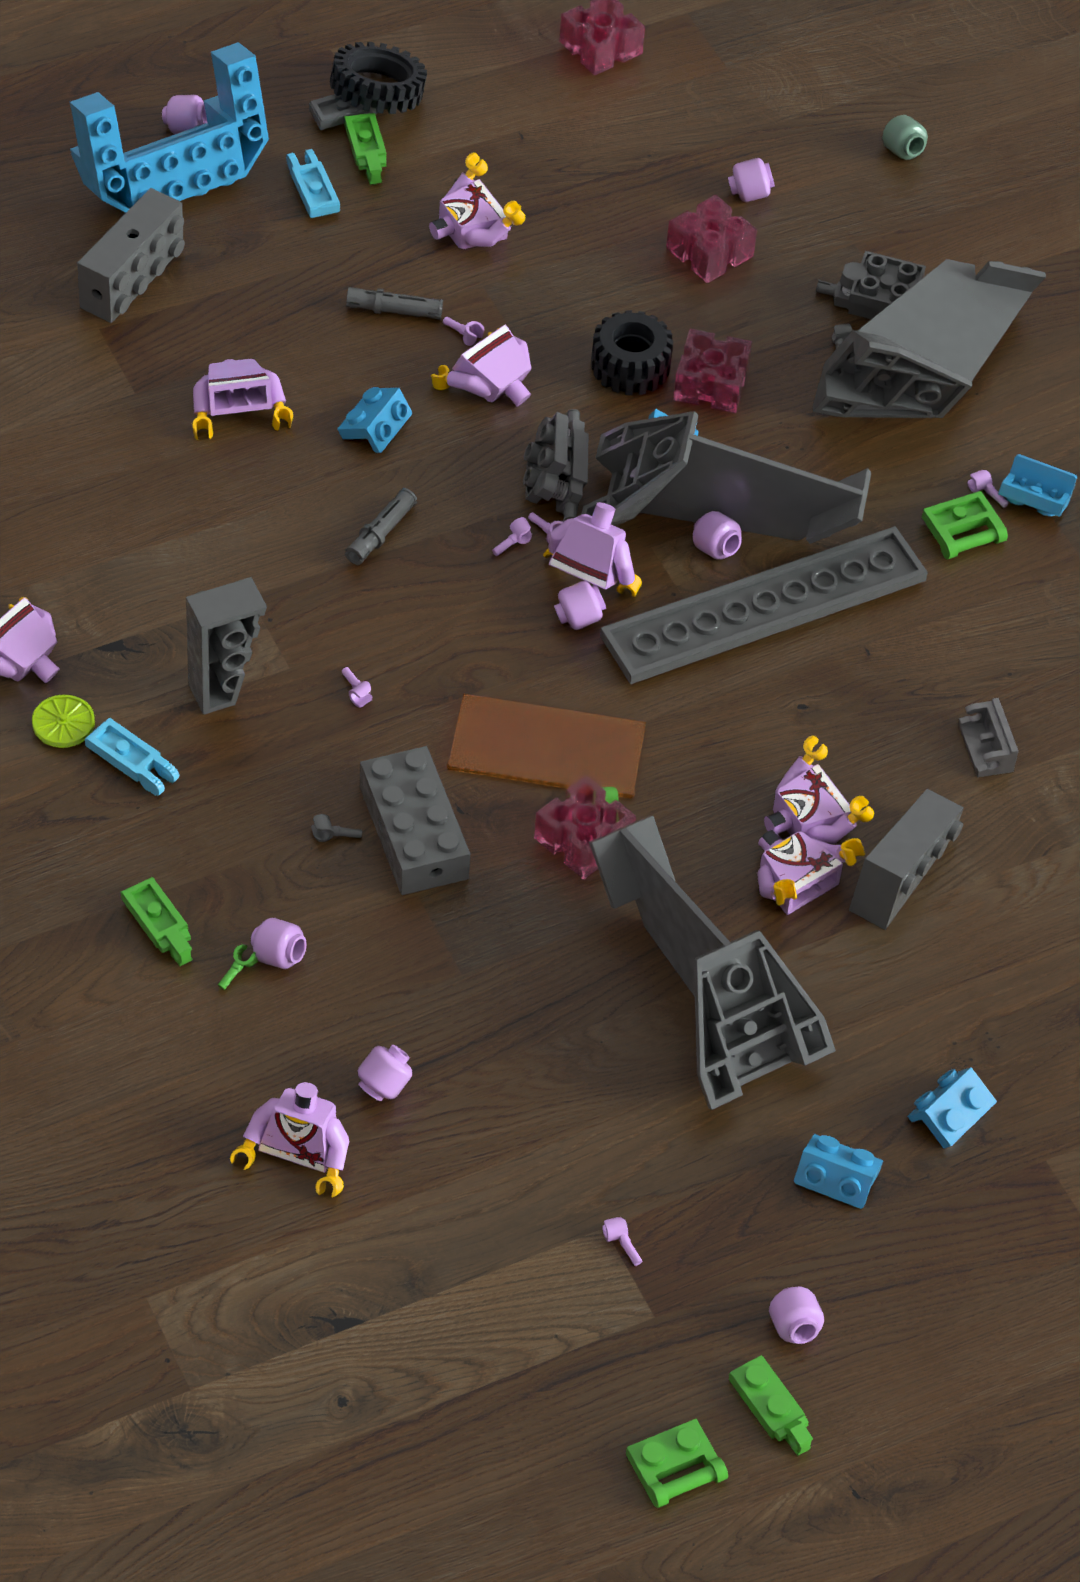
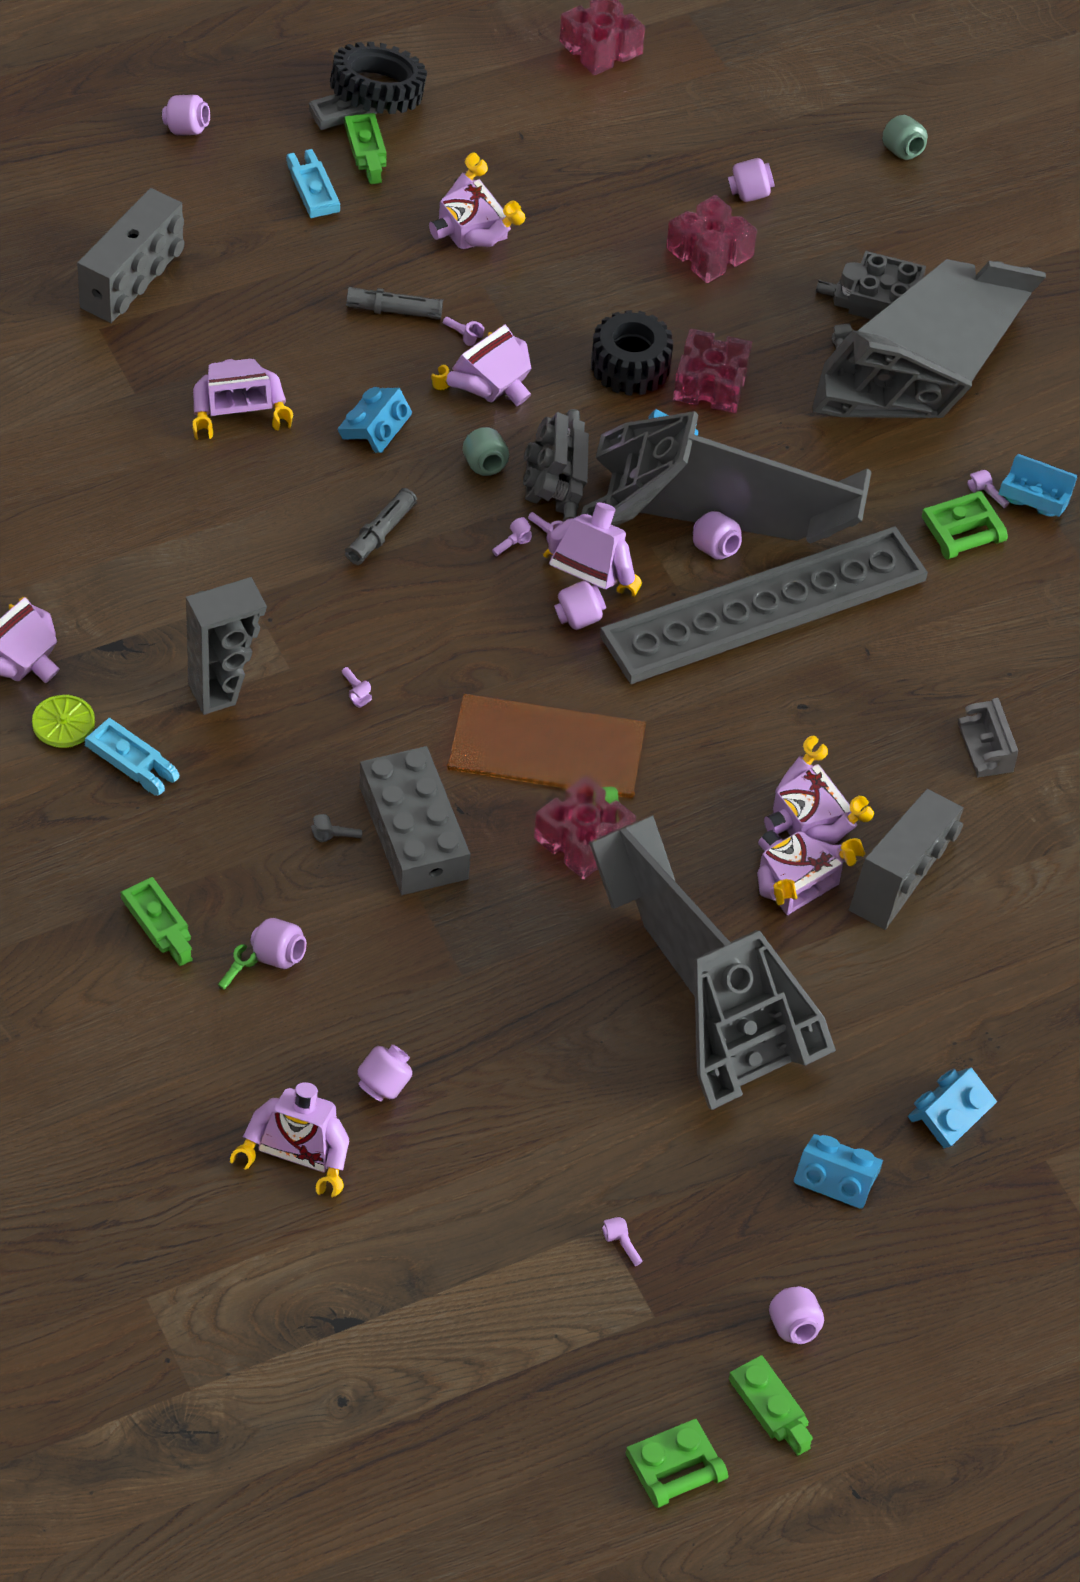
(184, 162): dark azure wedge -> none
(485, 451): none -> sand green head

